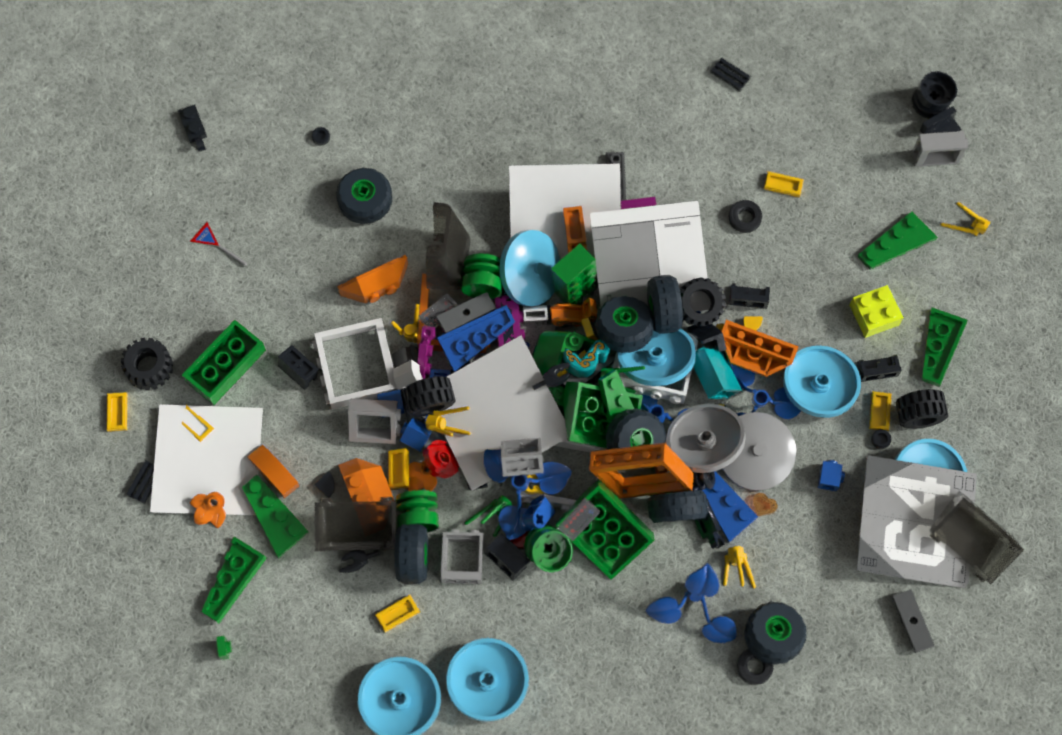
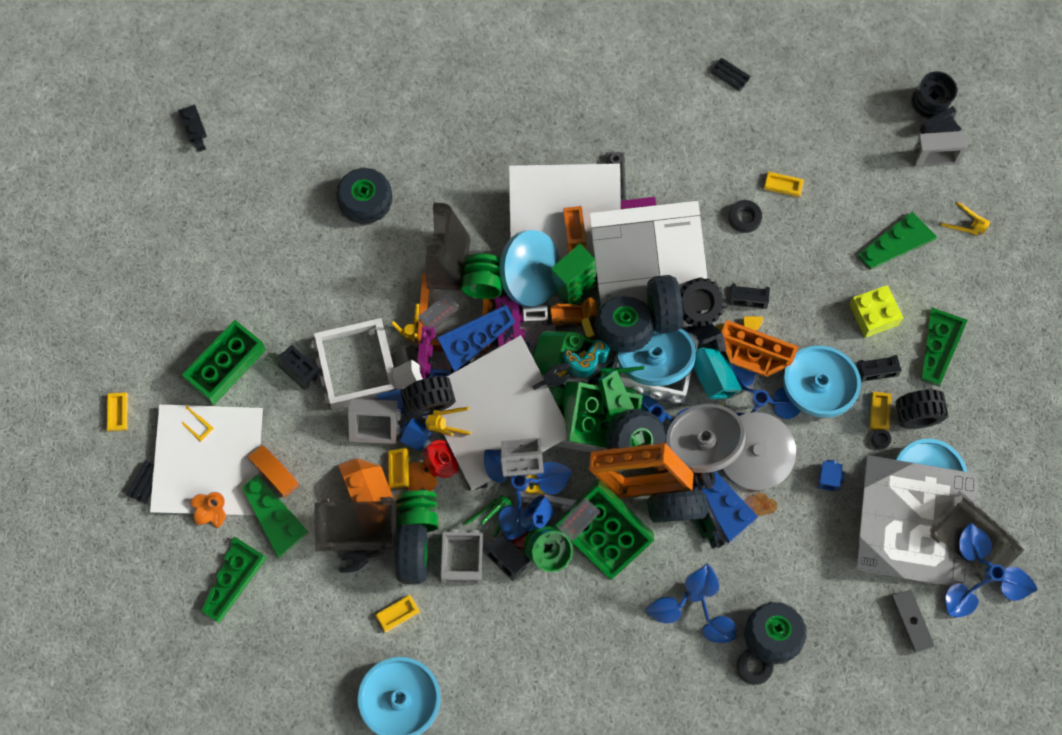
(153, 376): black tyre -> none
(206, 237): piece -> none
(224, 647): green plate -> none
(320, 136): black tile -> none
(326, 484): black tile -> none
(376, 282): orange wedge -> none
(475, 308): dark grey tile -> none
(487, 679): medium azure dish -> none
(737, 558): yellow plant -> none
(1015, 582): none -> blue plant

